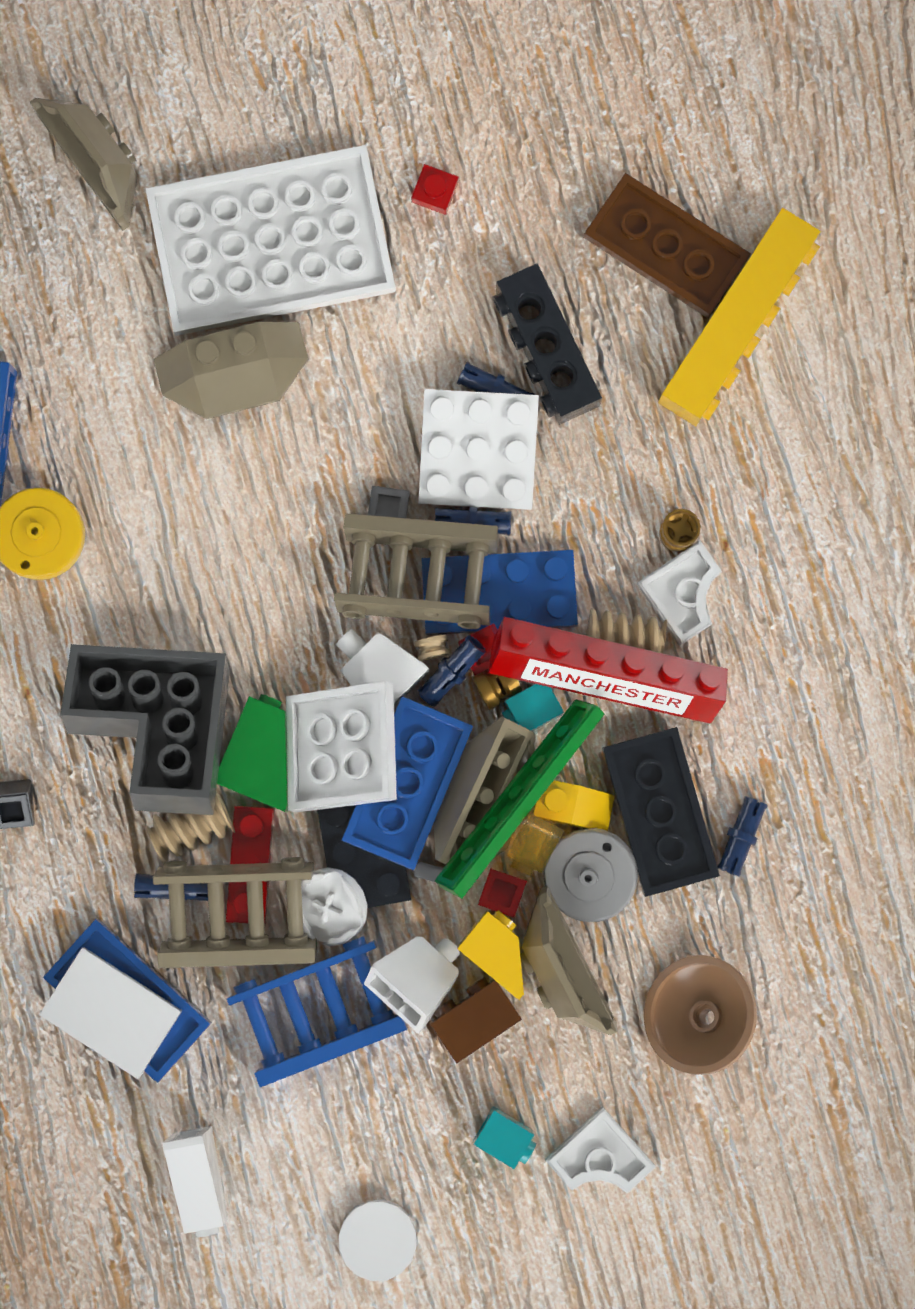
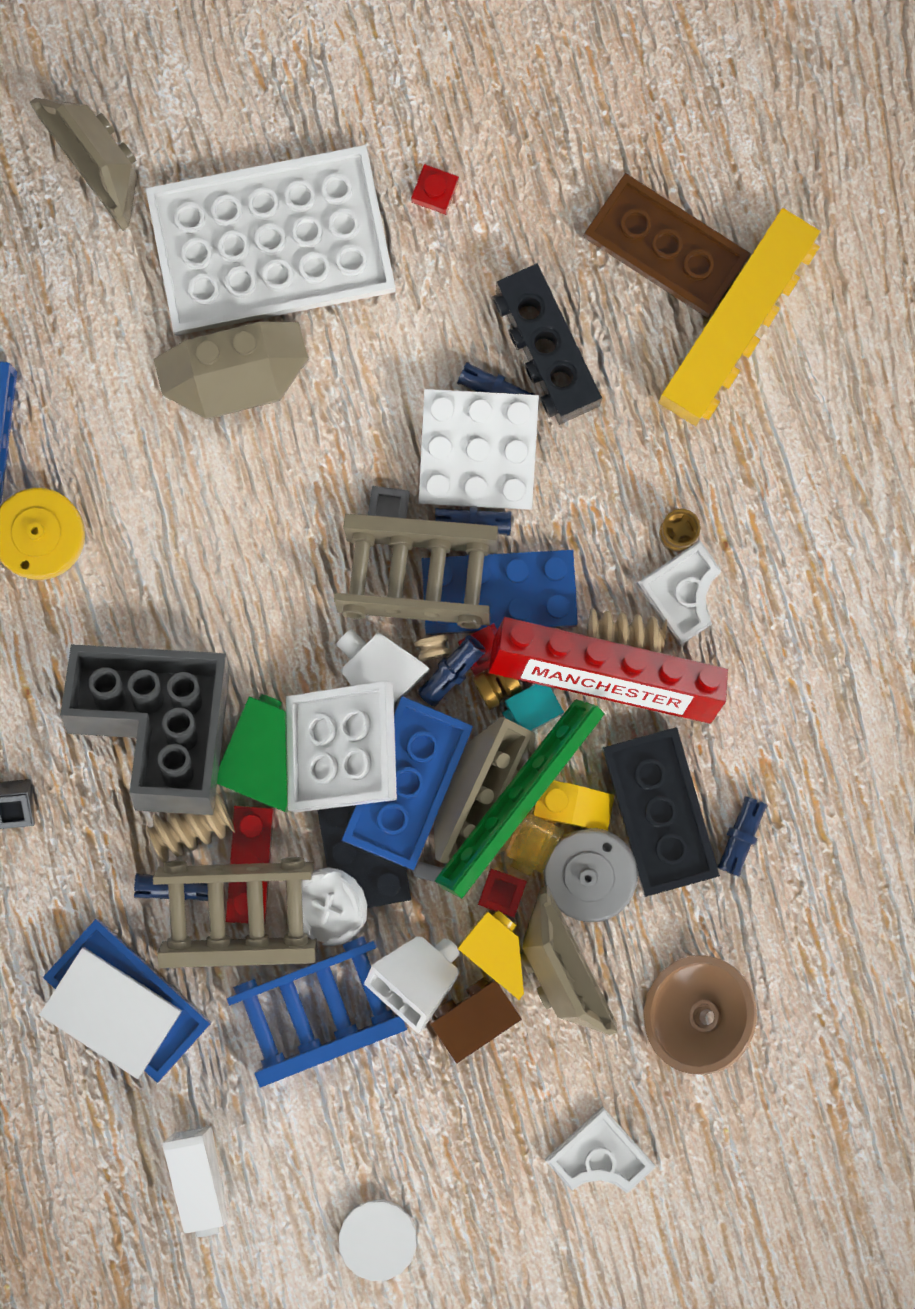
(505, 1138): teal brick -> none

